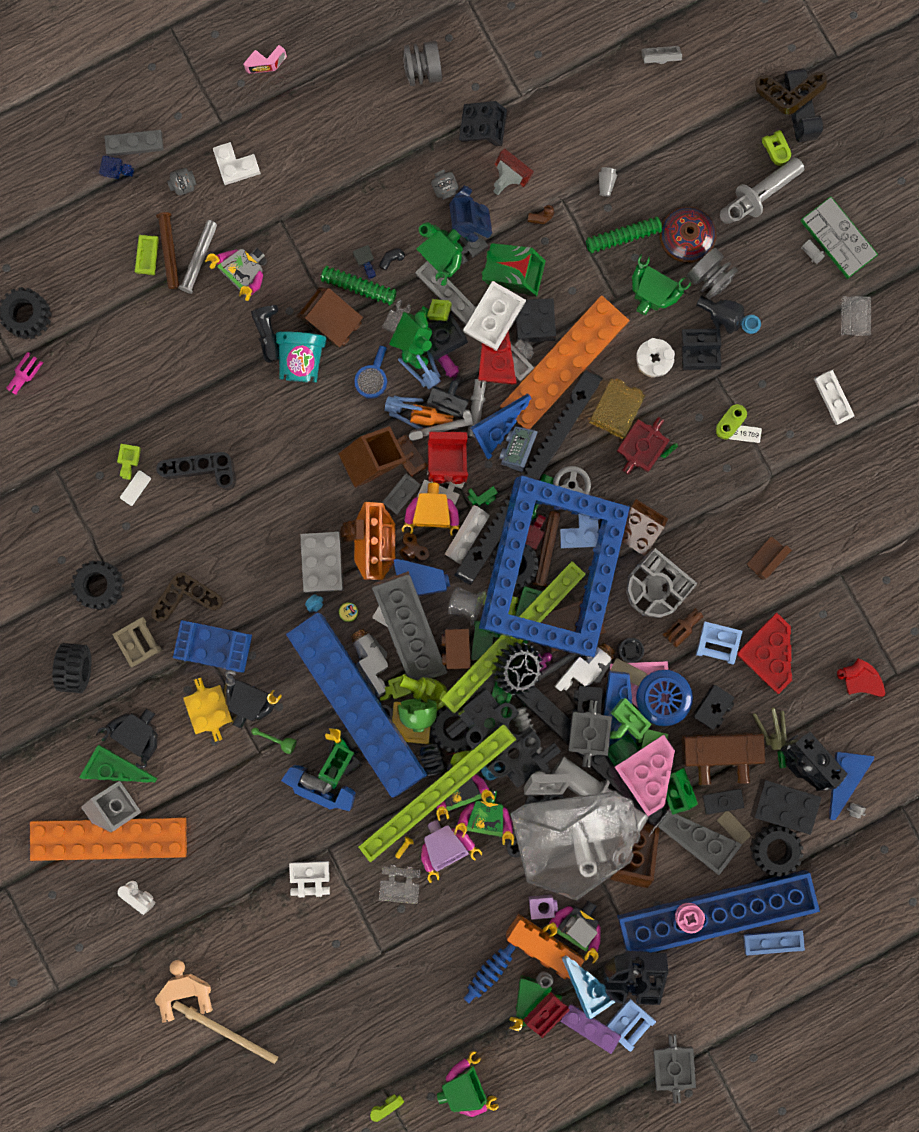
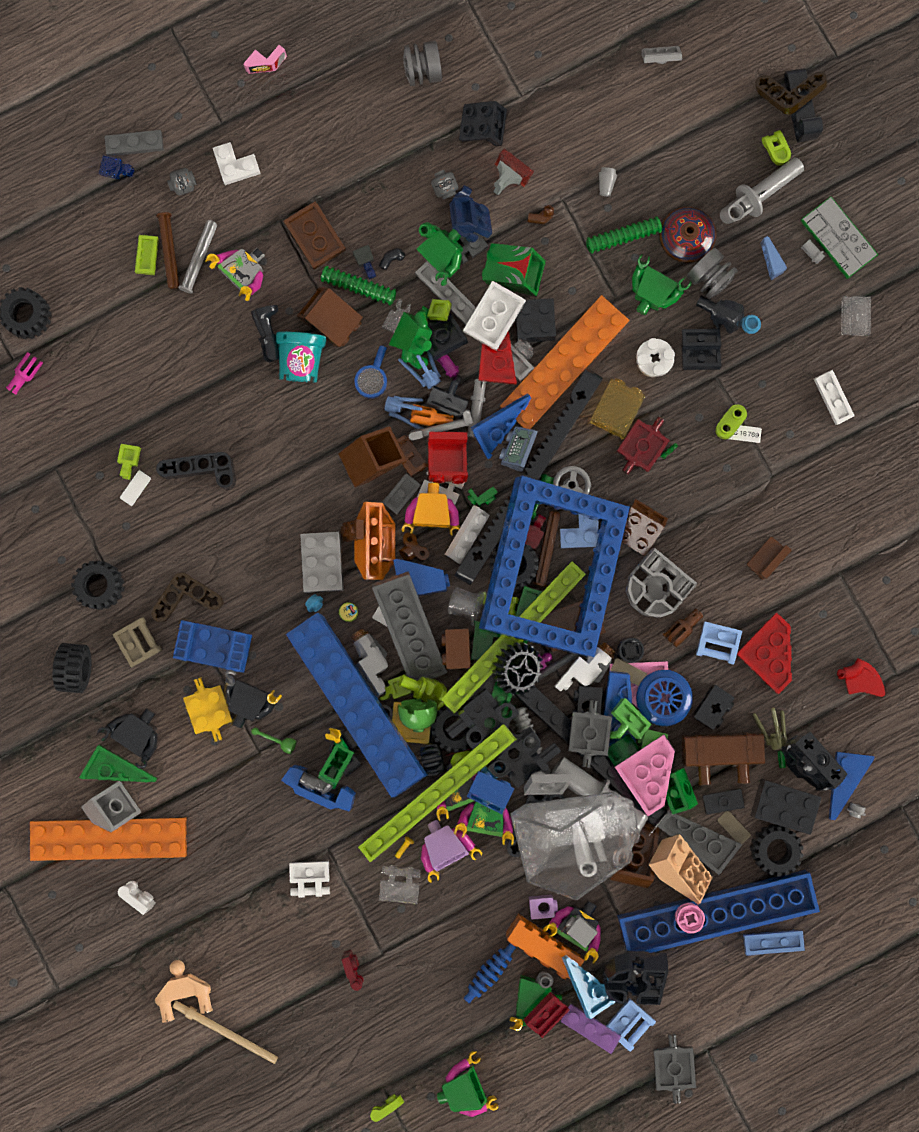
(314, 235): none -> reddish brown plate
(350, 964): none -> dark red plate
(490, 792): none -> blue brick
(681, 868): none -> light nougat slope
(773, 260): none -> medium blue slope

